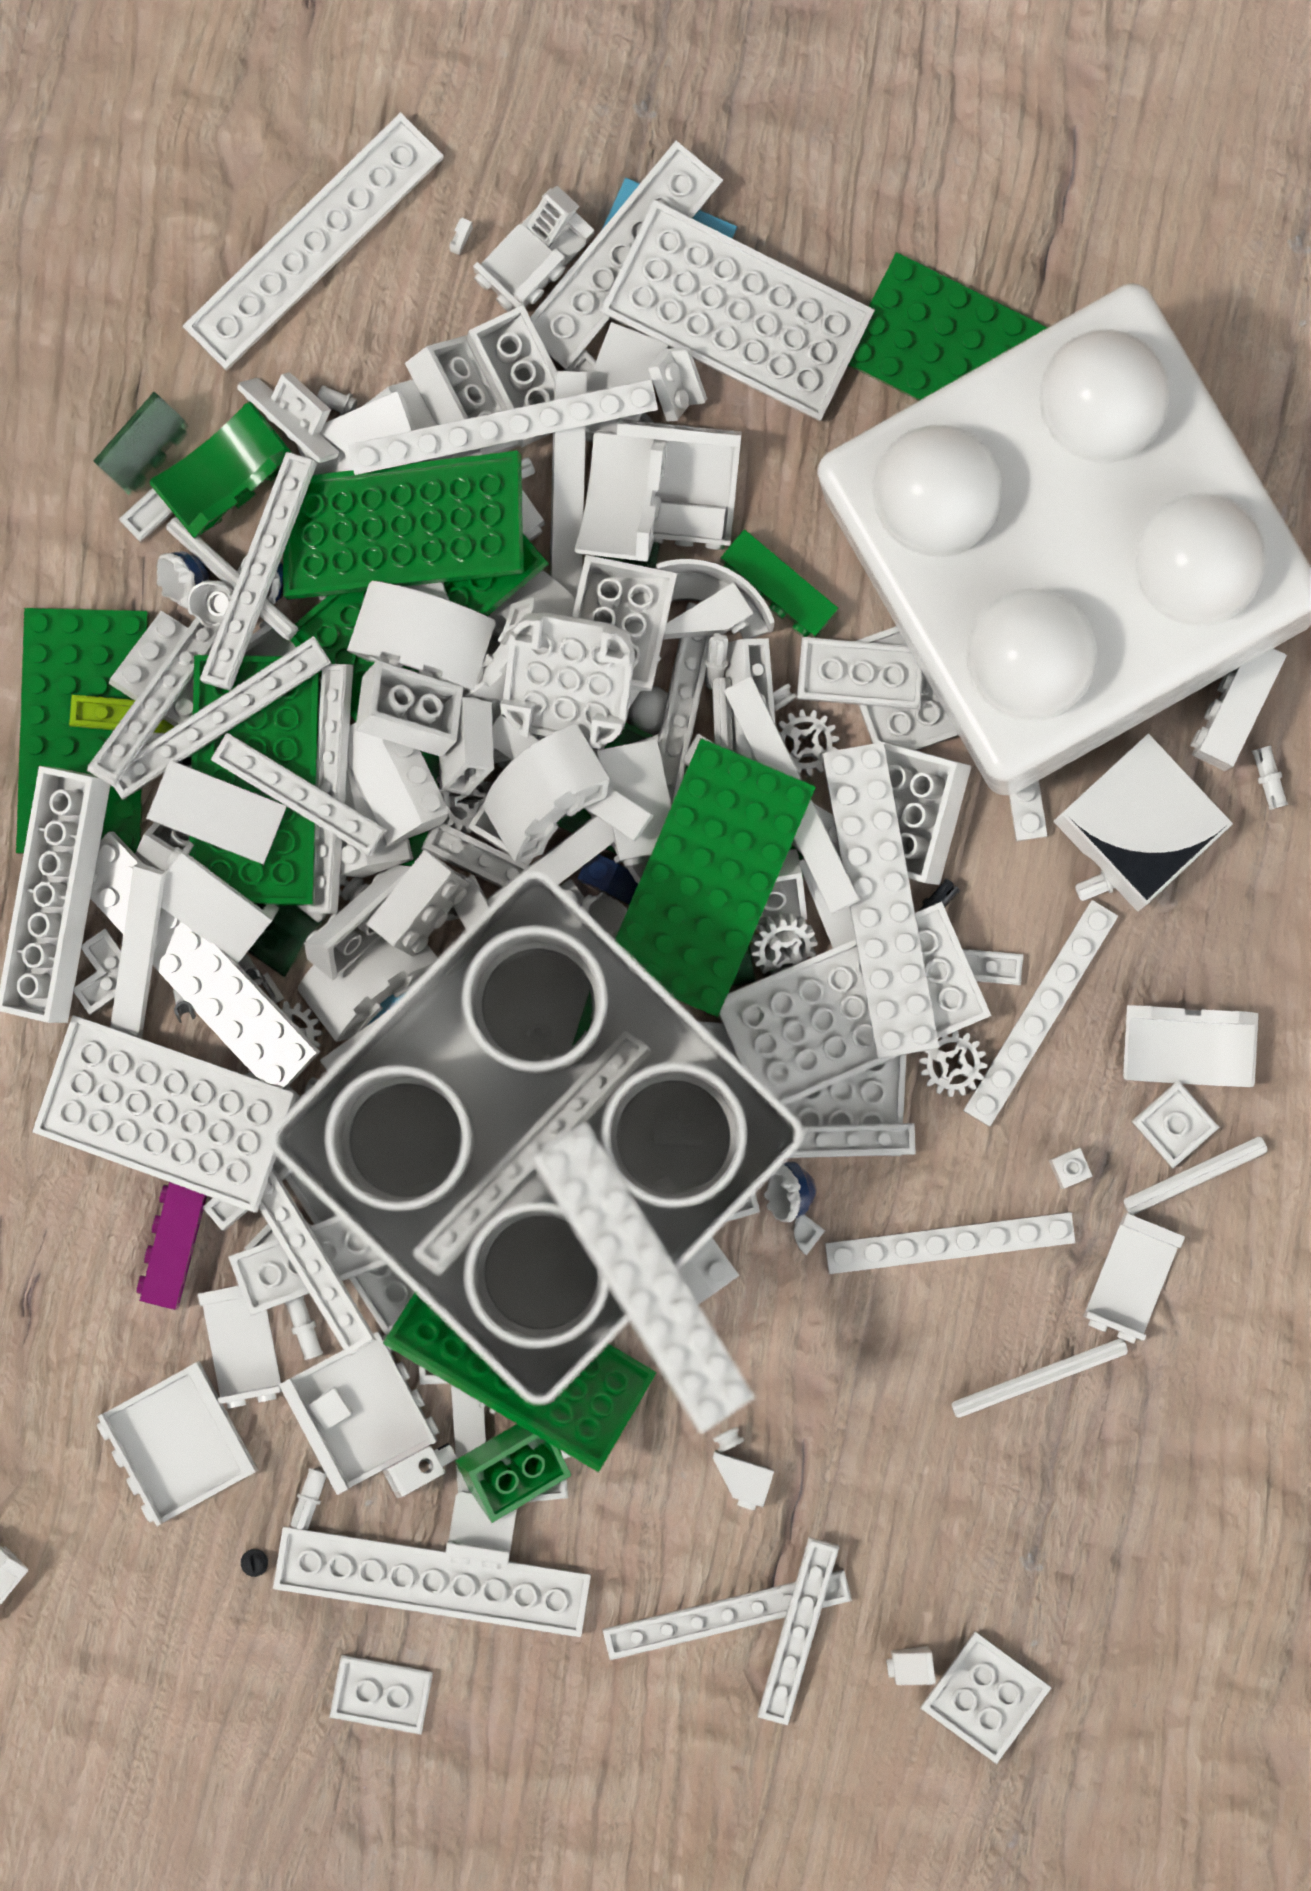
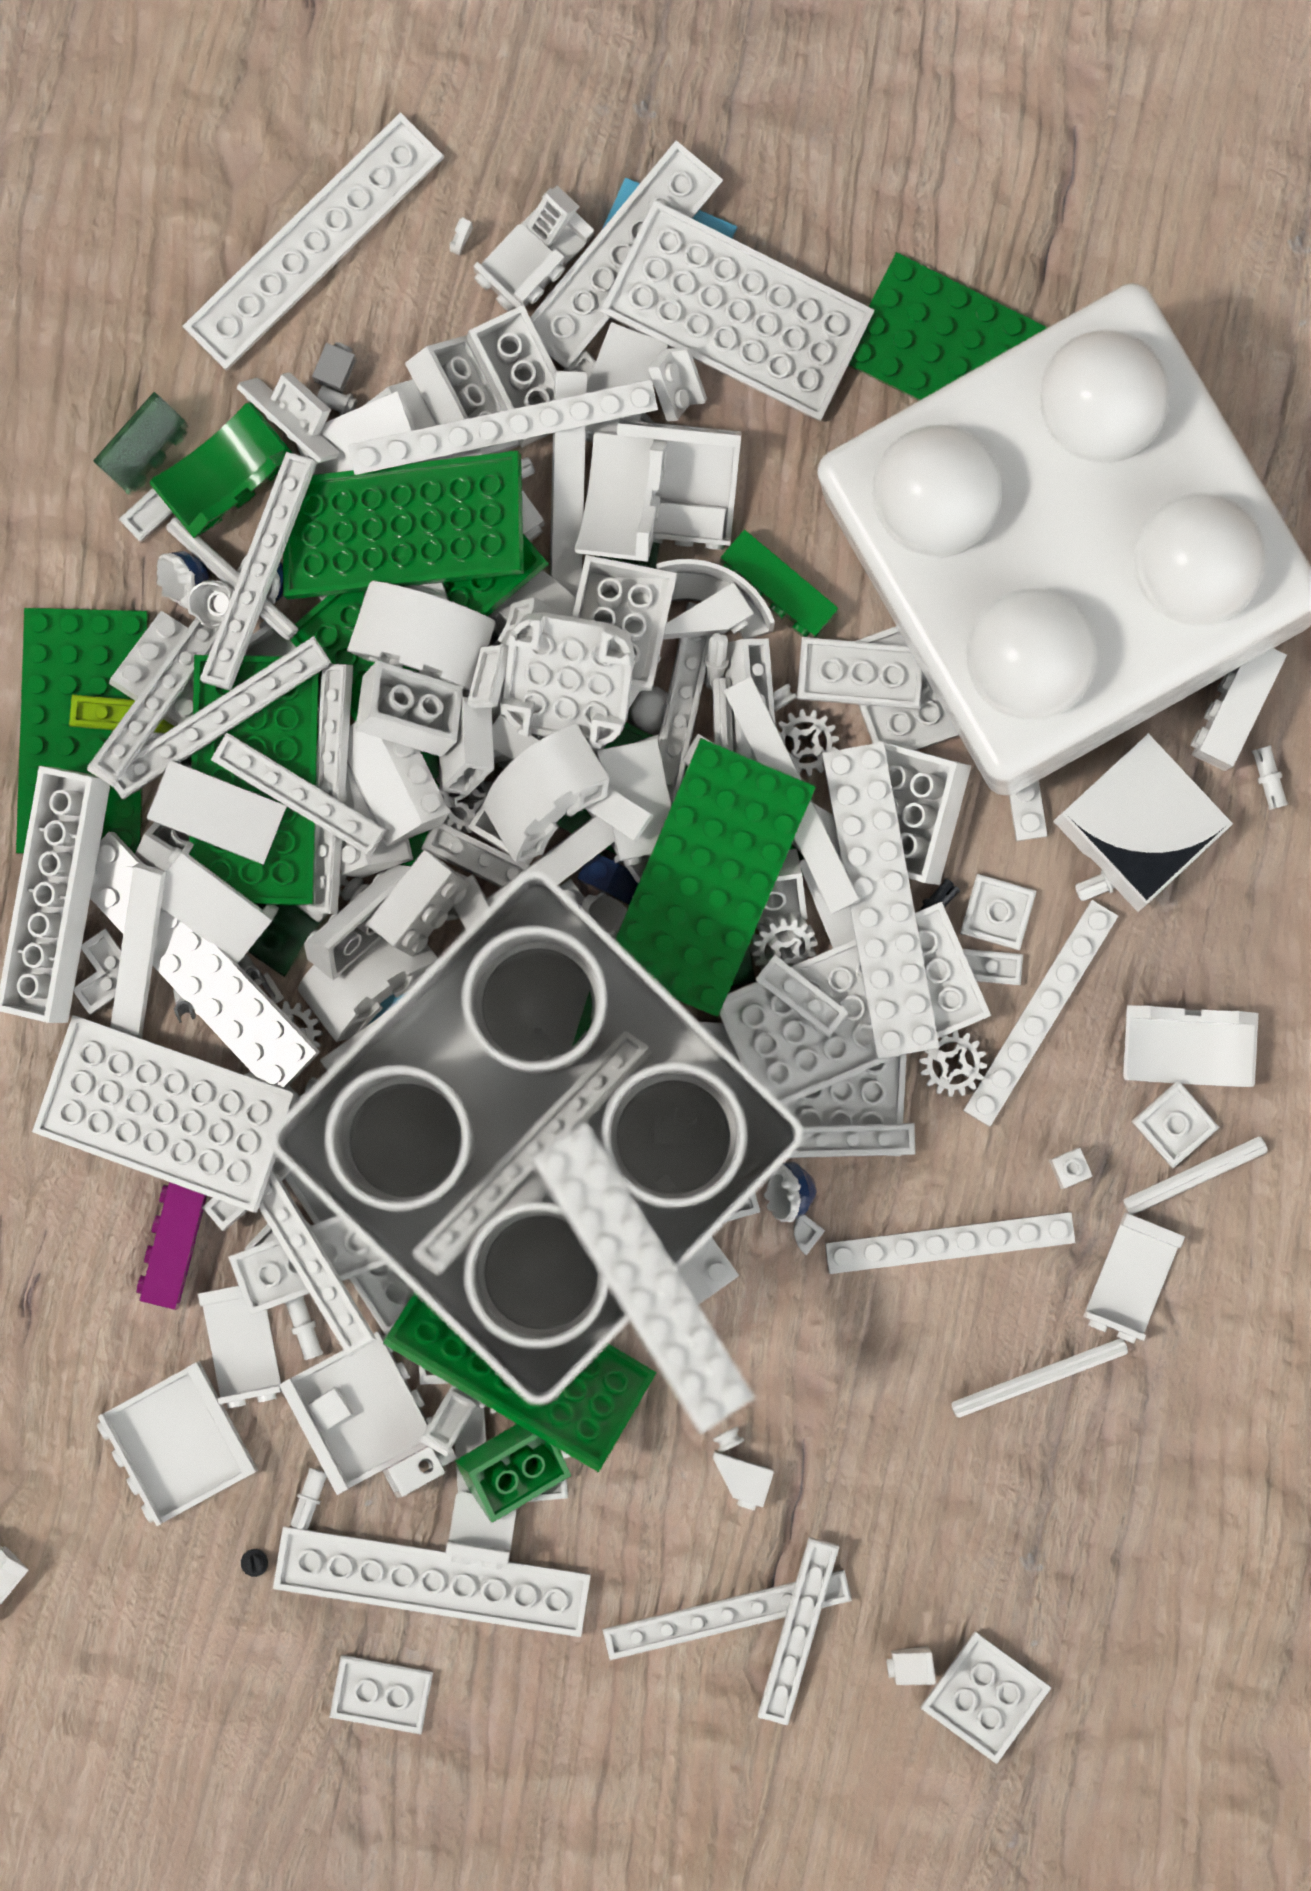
(334, 366): none -> light grey brick
(448, 1422): none -> white tile
(488, 677): none -> white tile
(801, 995): none -> white plate
(998, 912): none -> white tile

